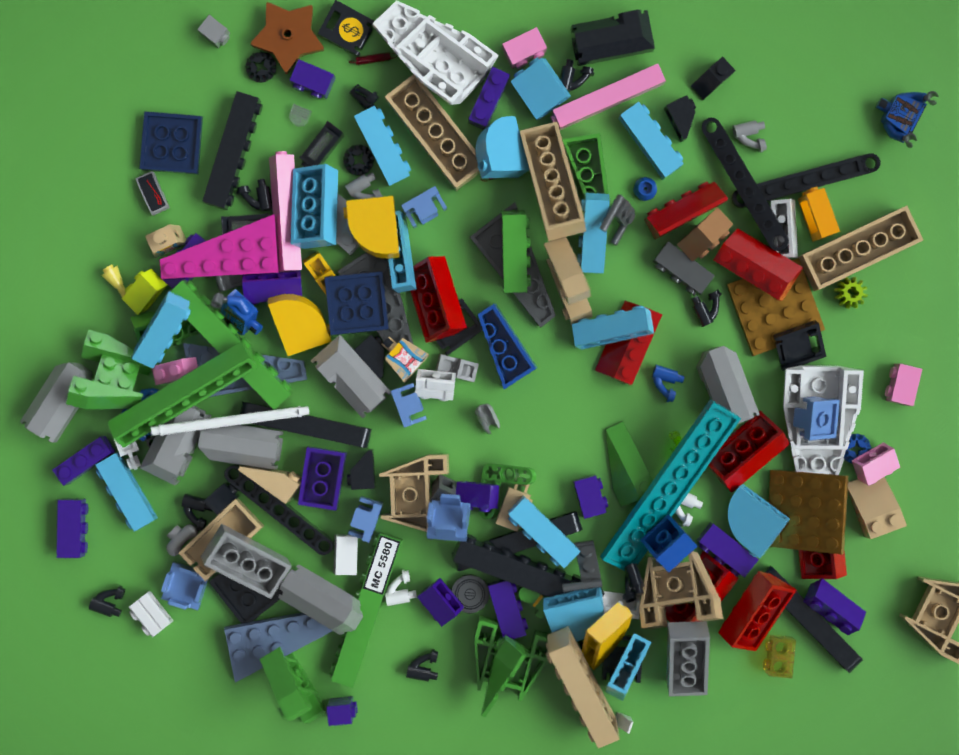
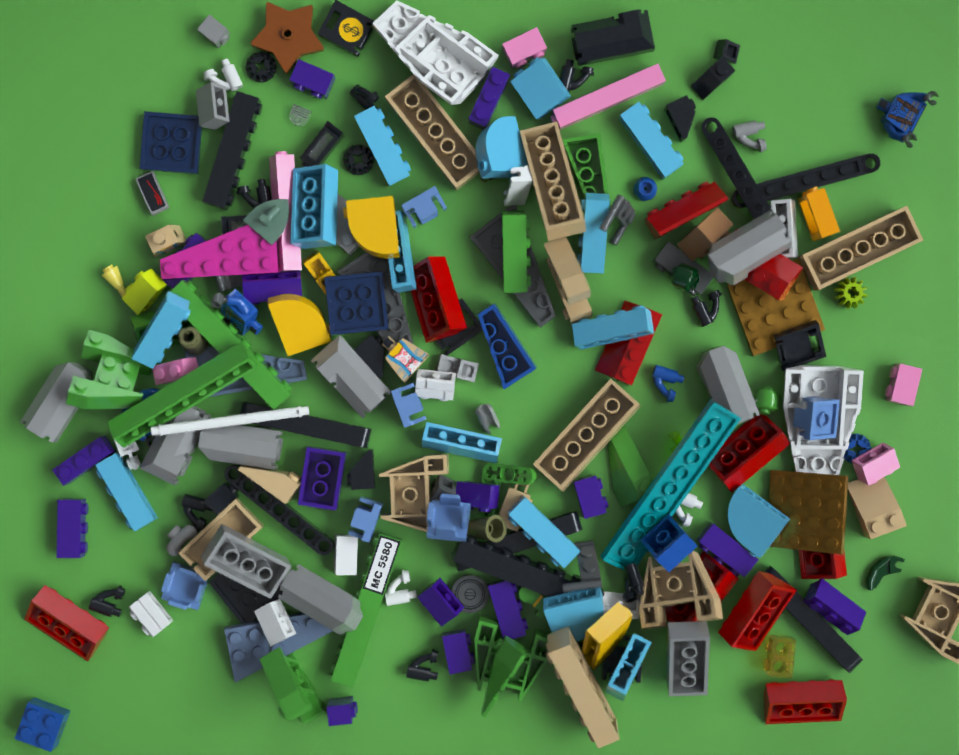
(42, 724): none -> blue brick
(66, 622): none -> red slope
(197, 345): none -> olive plant
(212, 106): none -> light grey brick
(232, 78): none -> white plant
(269, 219): none -> sand green shield
(275, 622): none -> white hinge
(361, 183): light grey plant -> none
(367, 59): dark red piece -> none
(457, 651): none -> dark purple brick
(461, 442): none -> medium azure brick
(488, 528): none -> olive plant
(518, 187): none -> white hinge
(587, 435): none -> tan brick
(624, 722): white piece -> none
(685, 277): none -> dark green head
(726, 49): none -> black slope
(748, 248): none -> light grey brick
(767, 400): none -> bright green head
(804, 701): none -> red slope
(883, 567): none -> dark green piece

